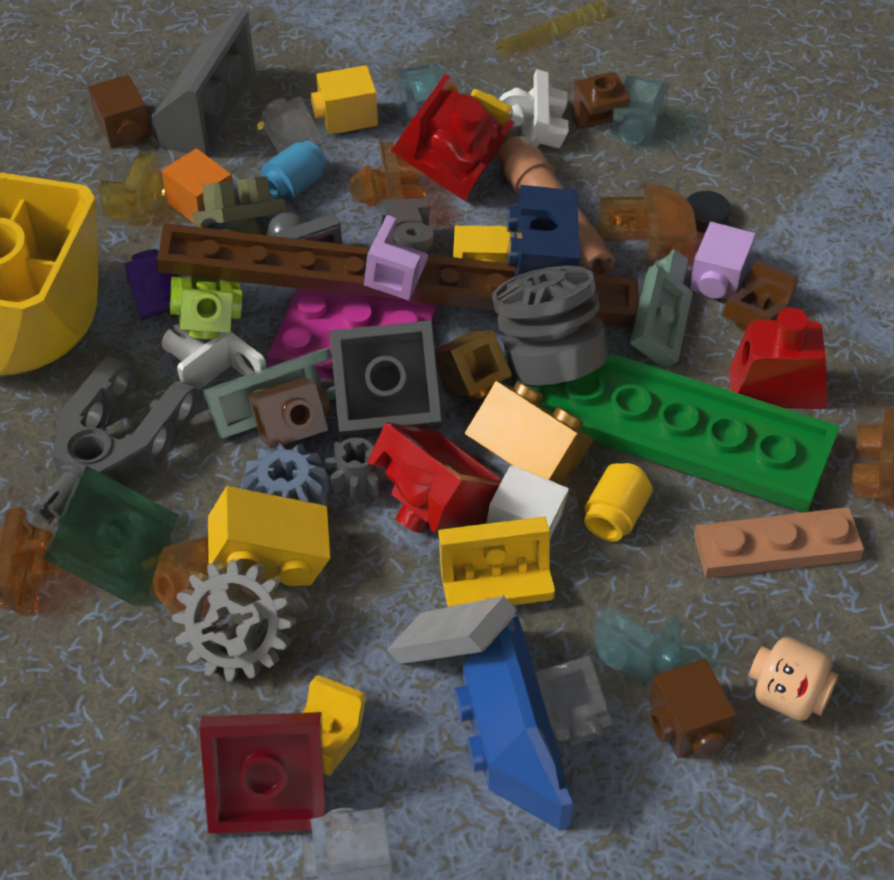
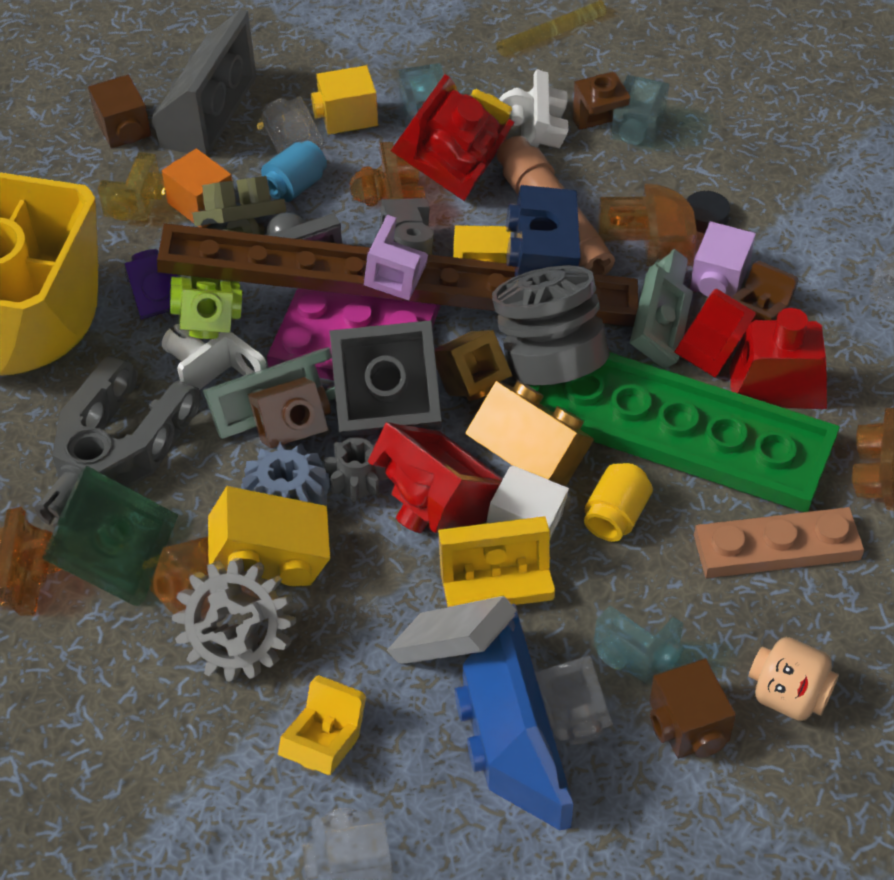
(263, 772): dark red plate -> none
(715, 332): none -> red panel

